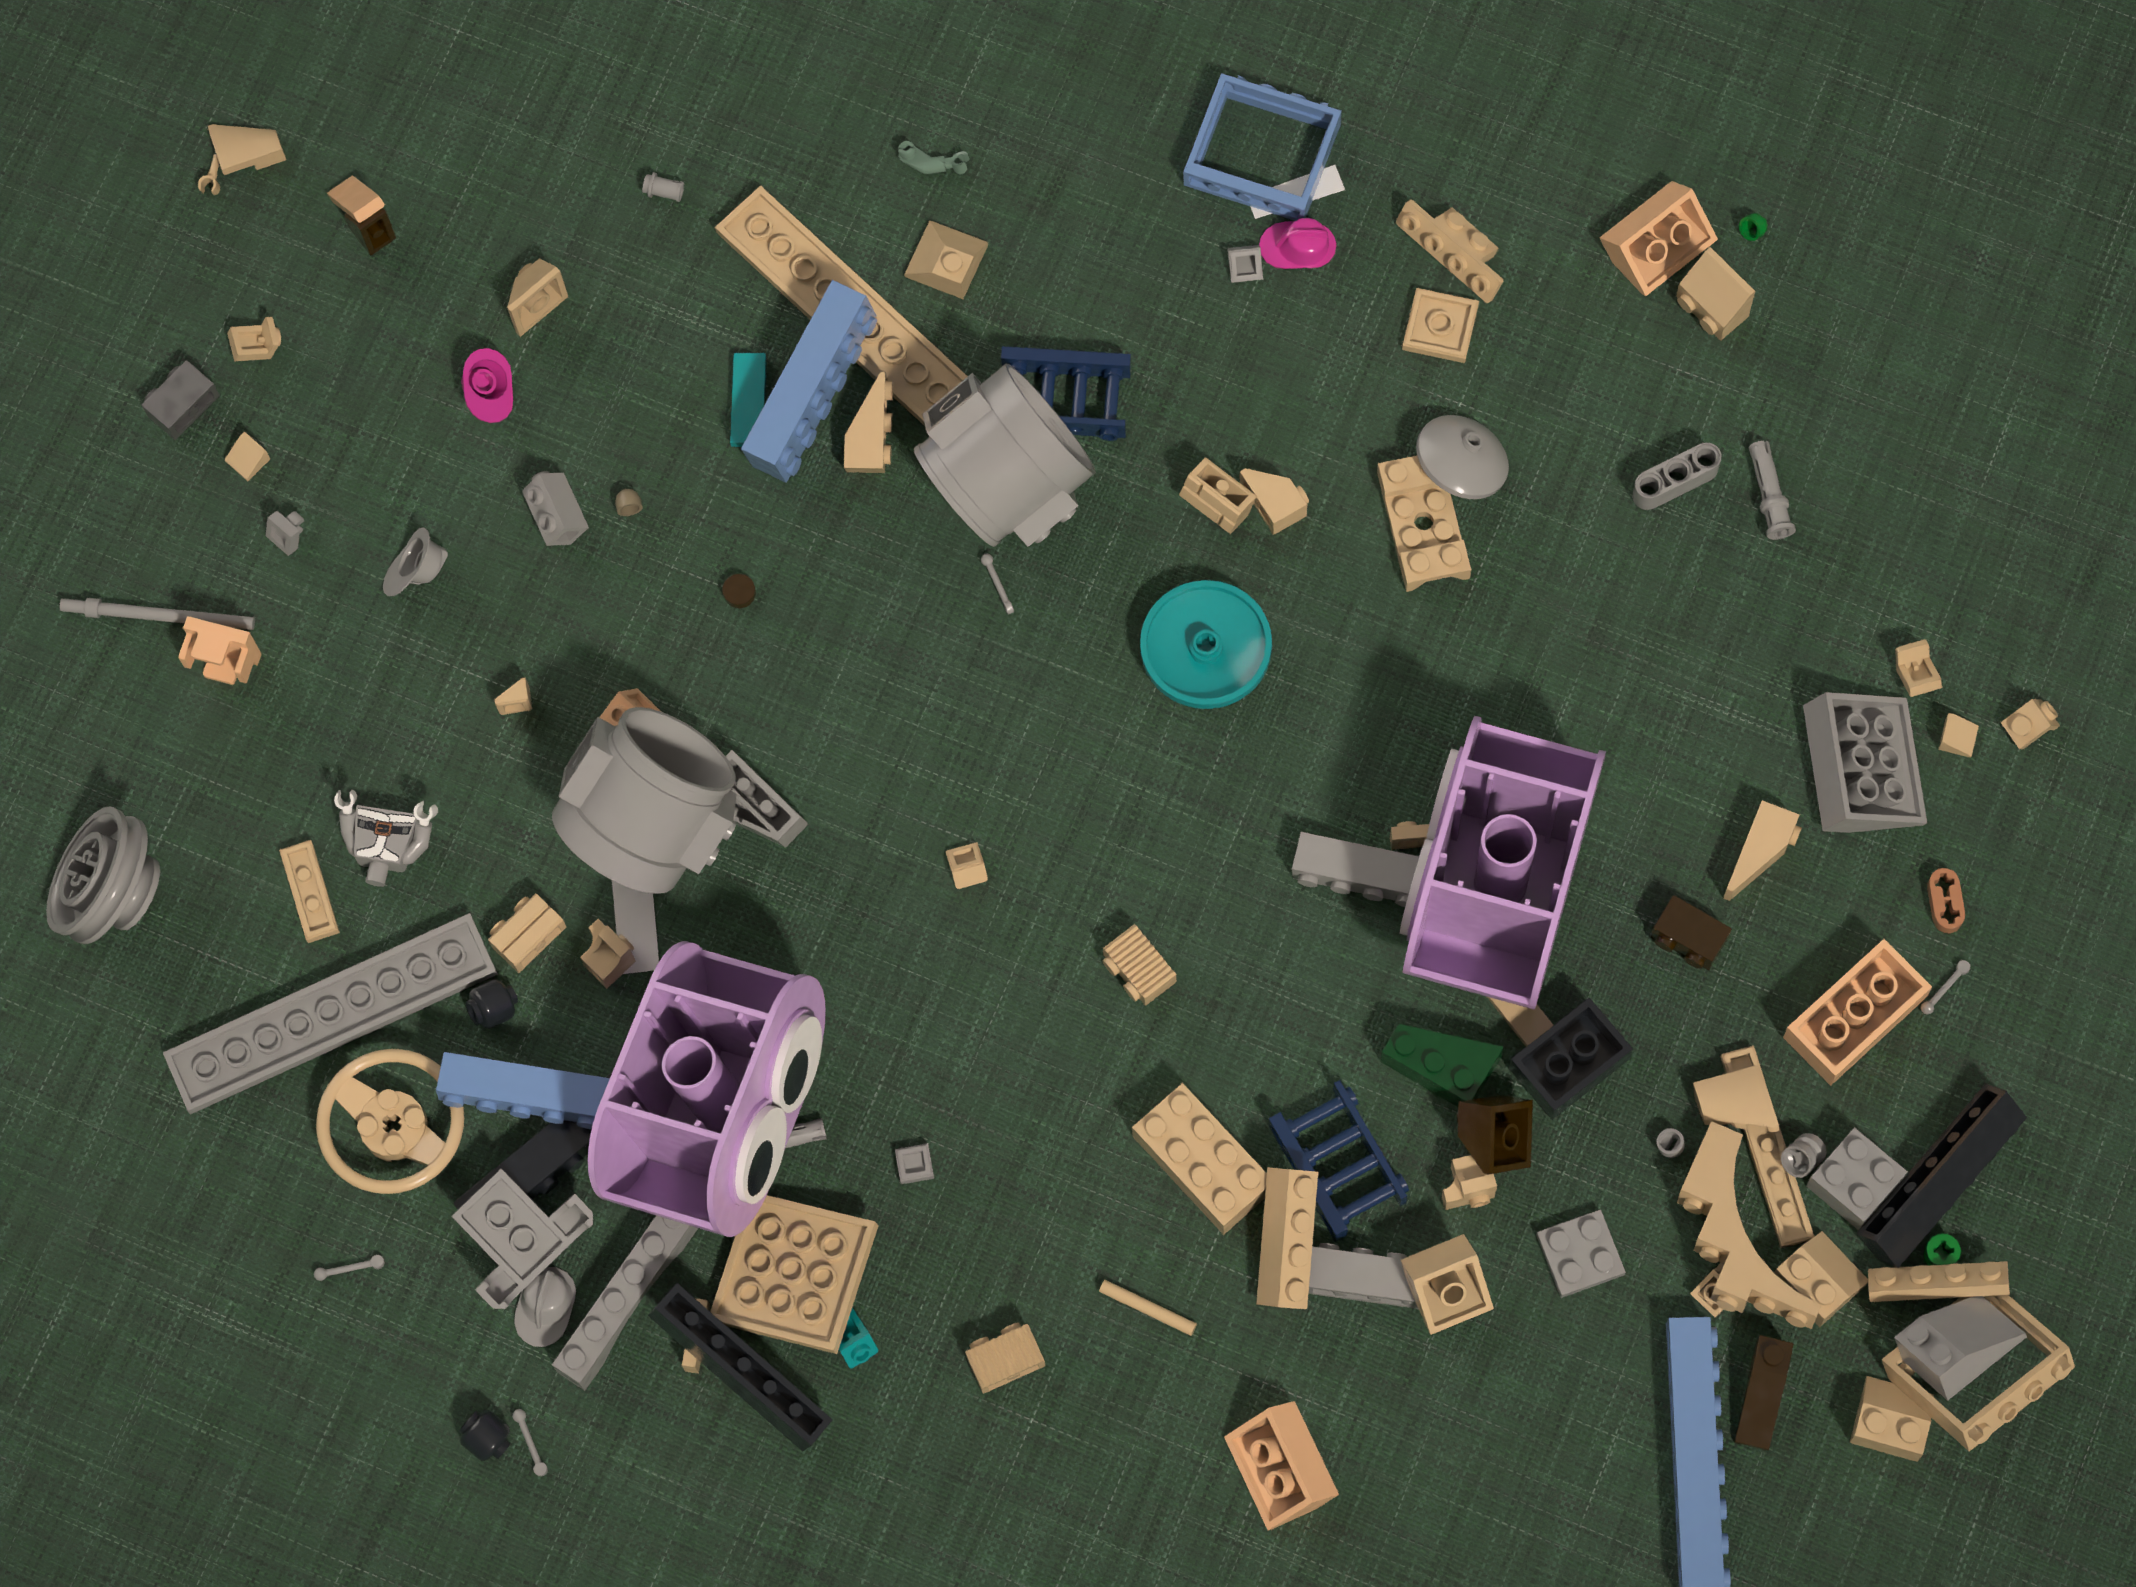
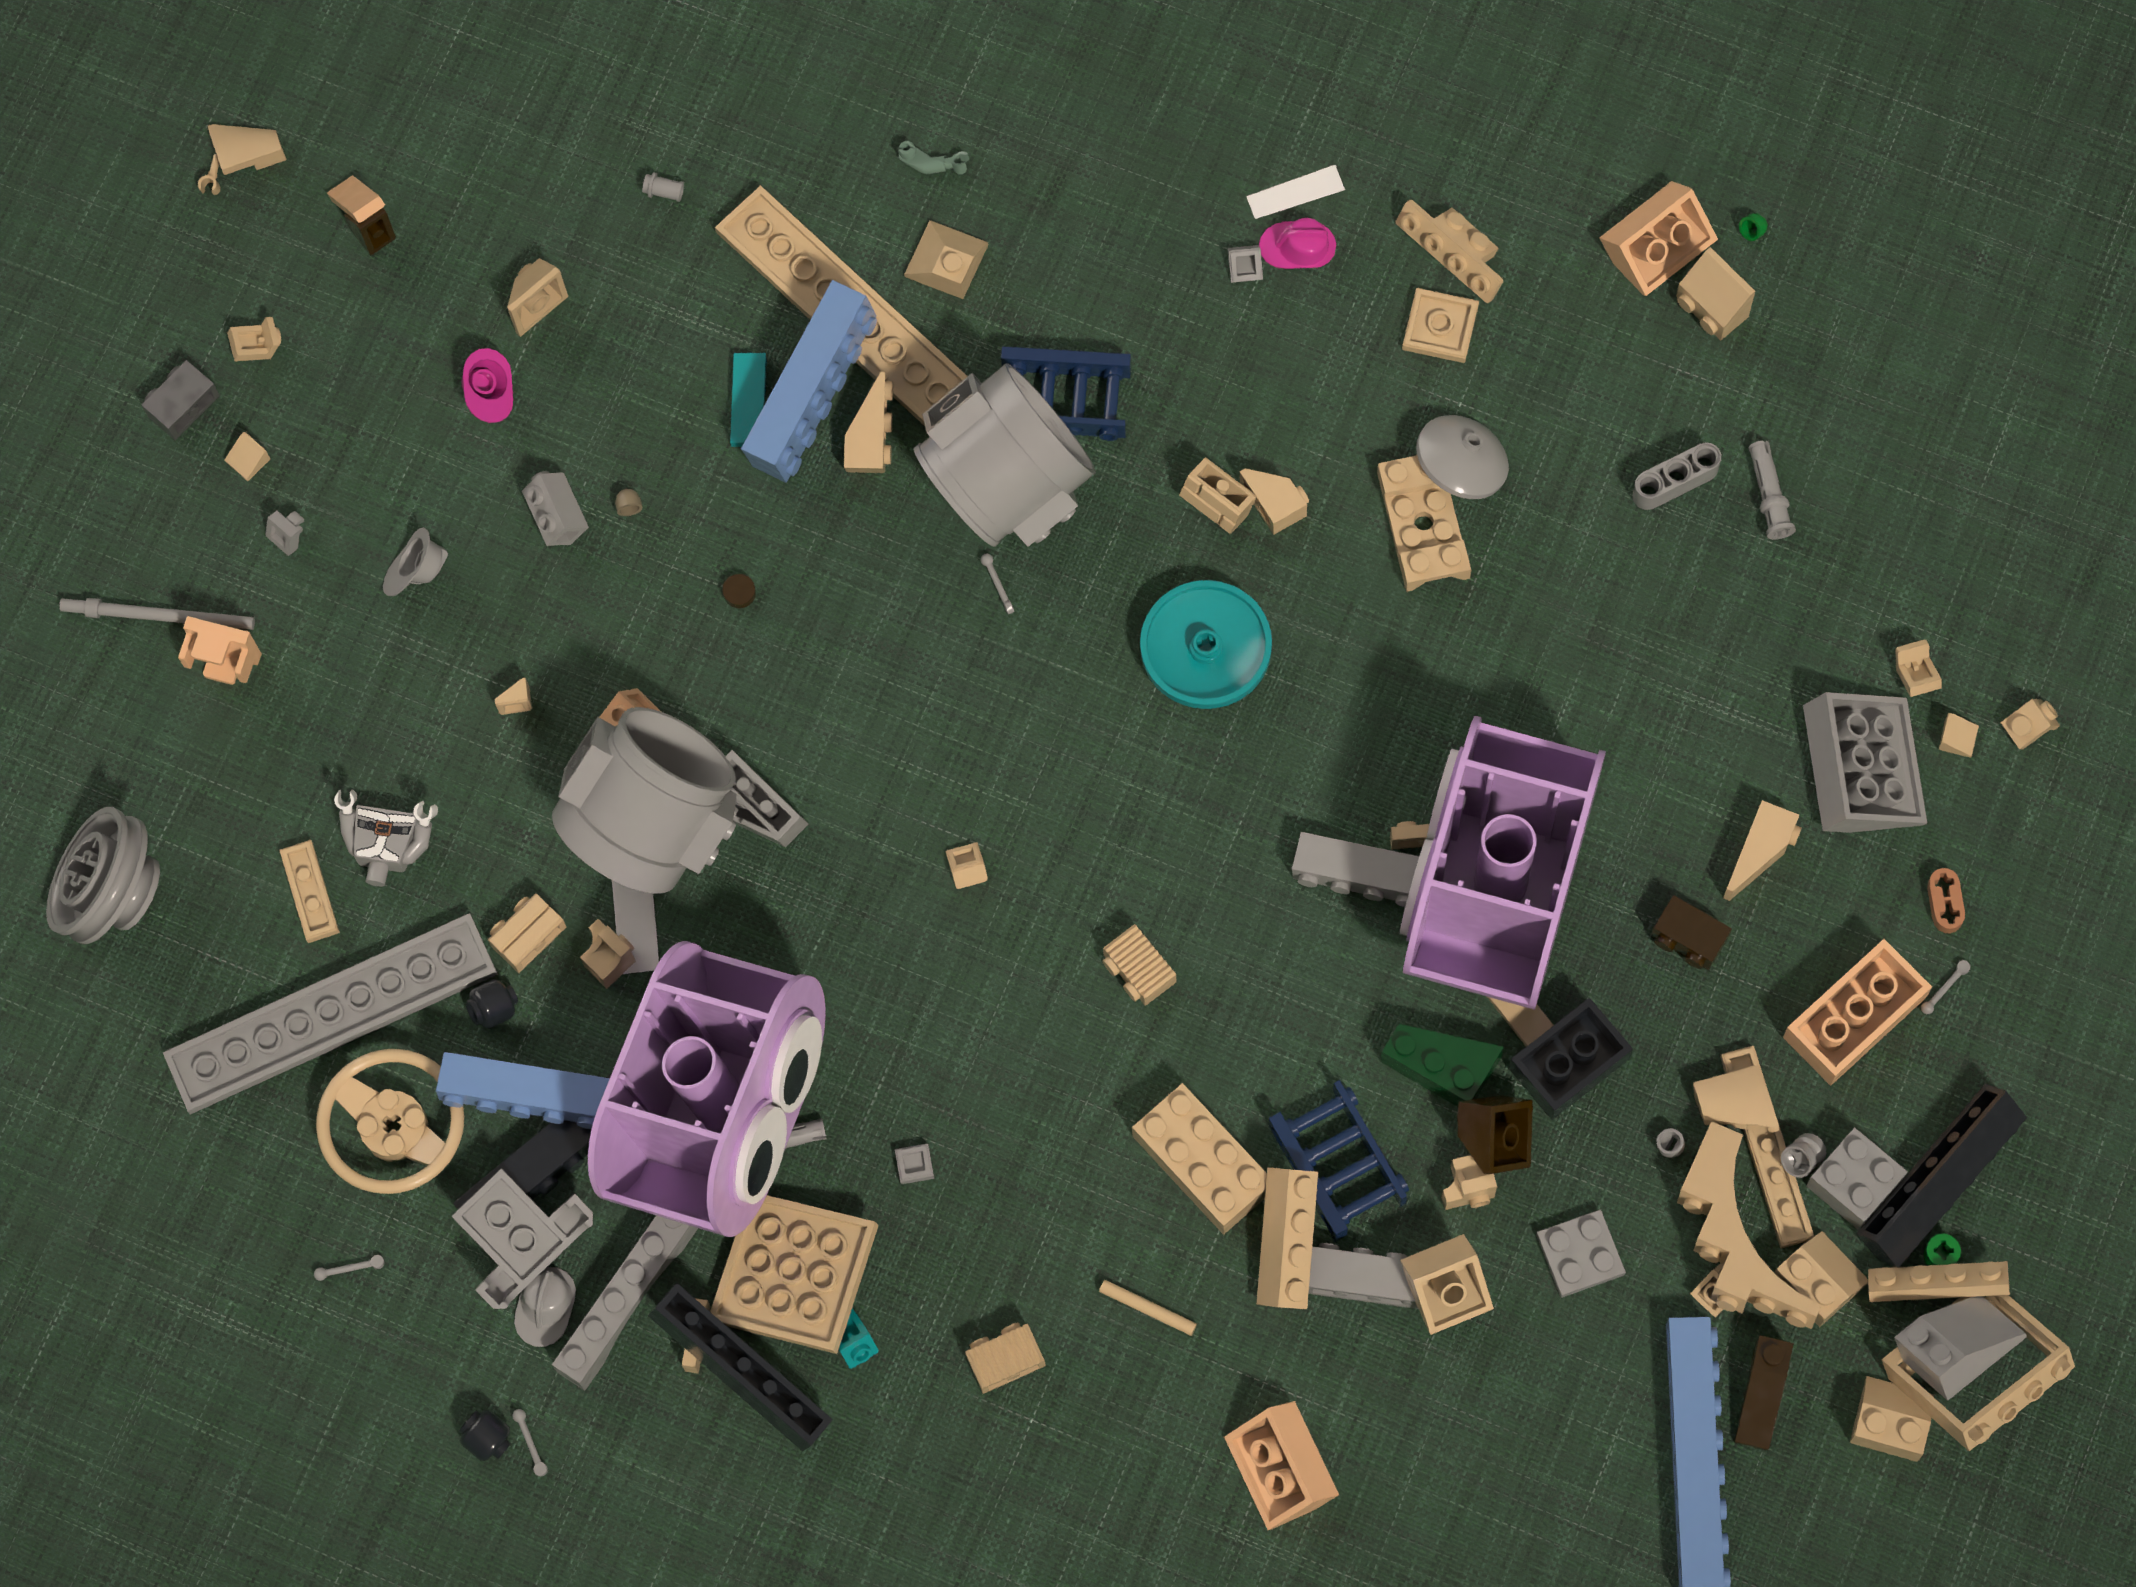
(1247, 191): medium blue window -> none

